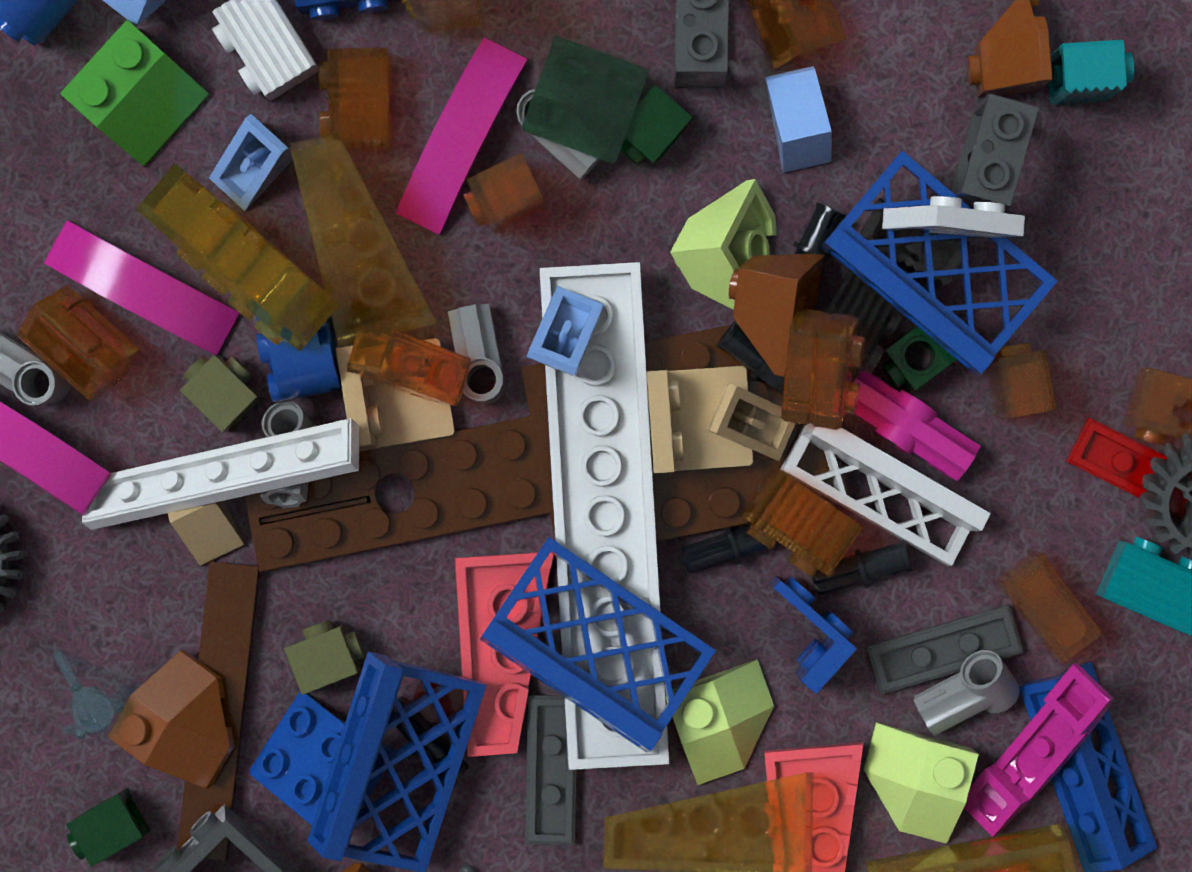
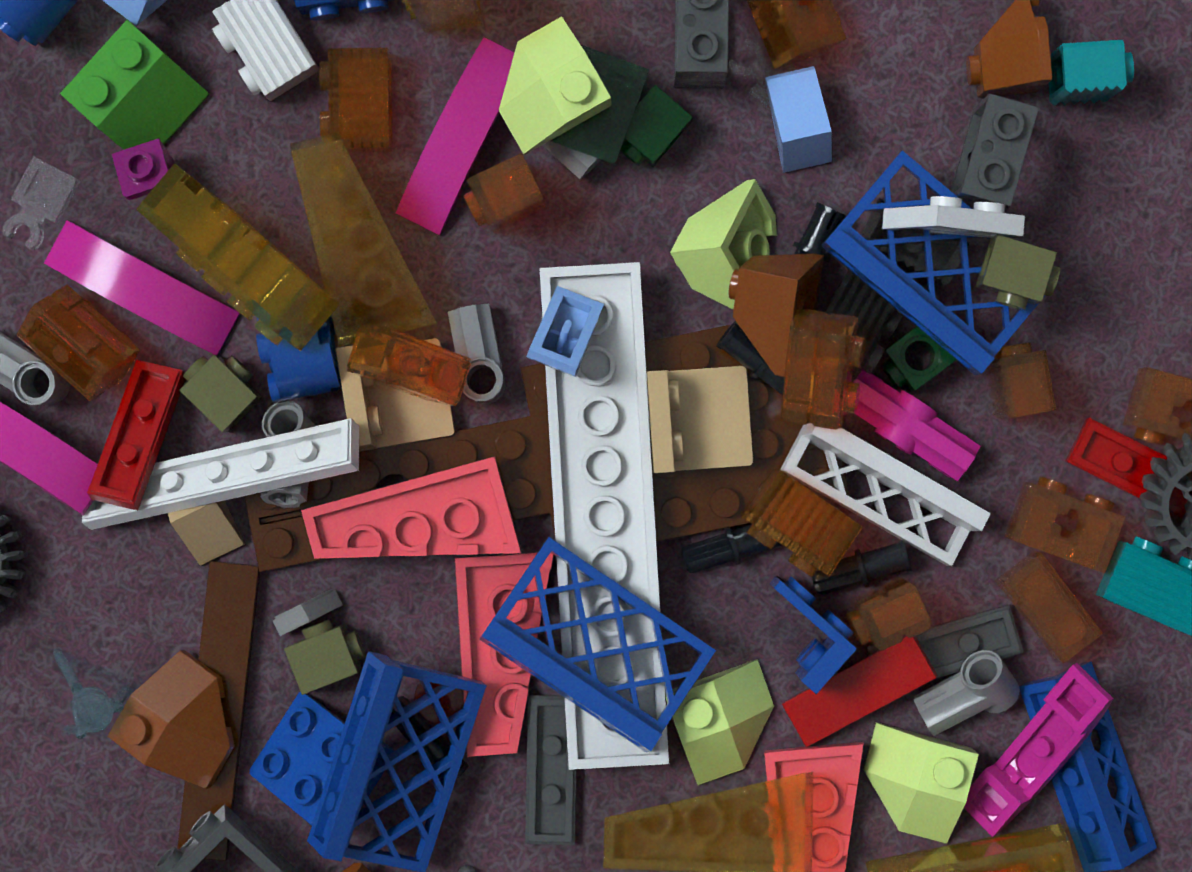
(43, 194): none -> clear plate
(107, 828): dark green brick -> none
(136, 435): none -> red tile
(141, 168): none -> magenta bracket
(250, 162): light blue slope -> none
(307, 612): none -> light grey tile
(430, 515): none -> coral wing
(550, 87): none -> yellowish green slope
(751, 422): tan slope -> none
(860, 690): none -> red tile
(888, 614): none -> clear orange brick
(1018, 272): none -> olive brick
(1087, 545): none -> clear orange brick

